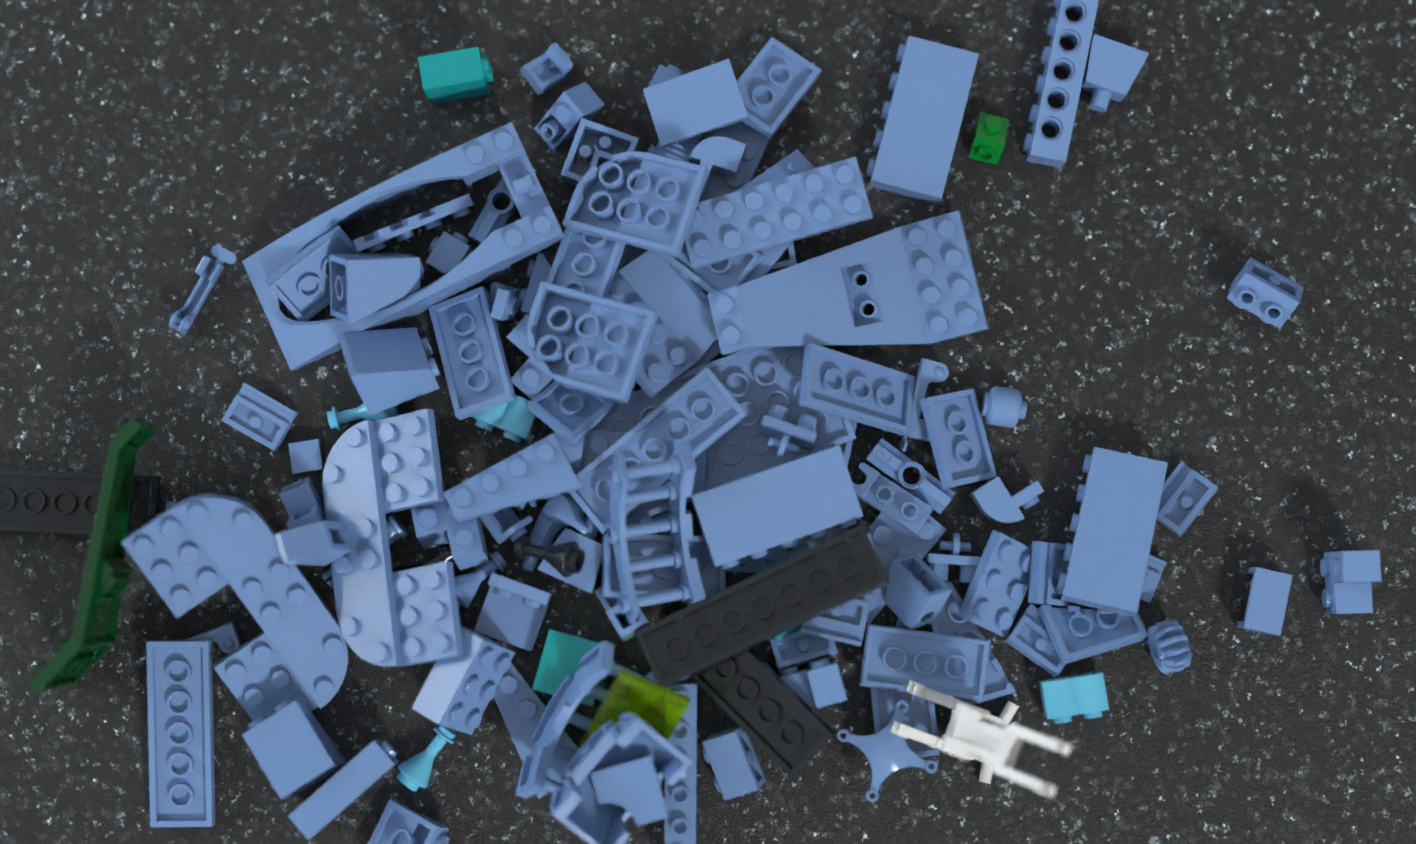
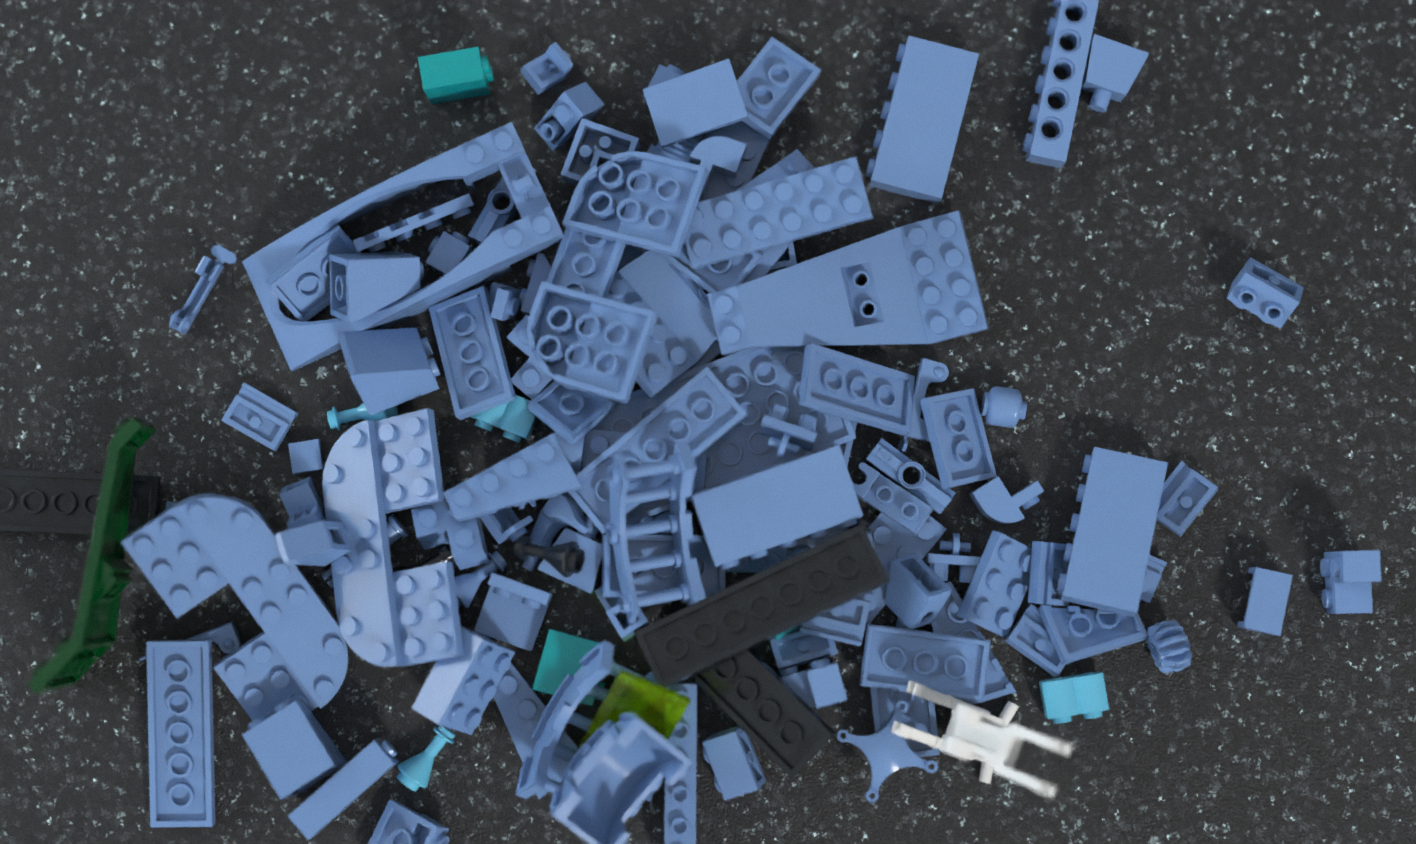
(633, 787): medium blue tile -> none
(989, 138): green bracket -> none

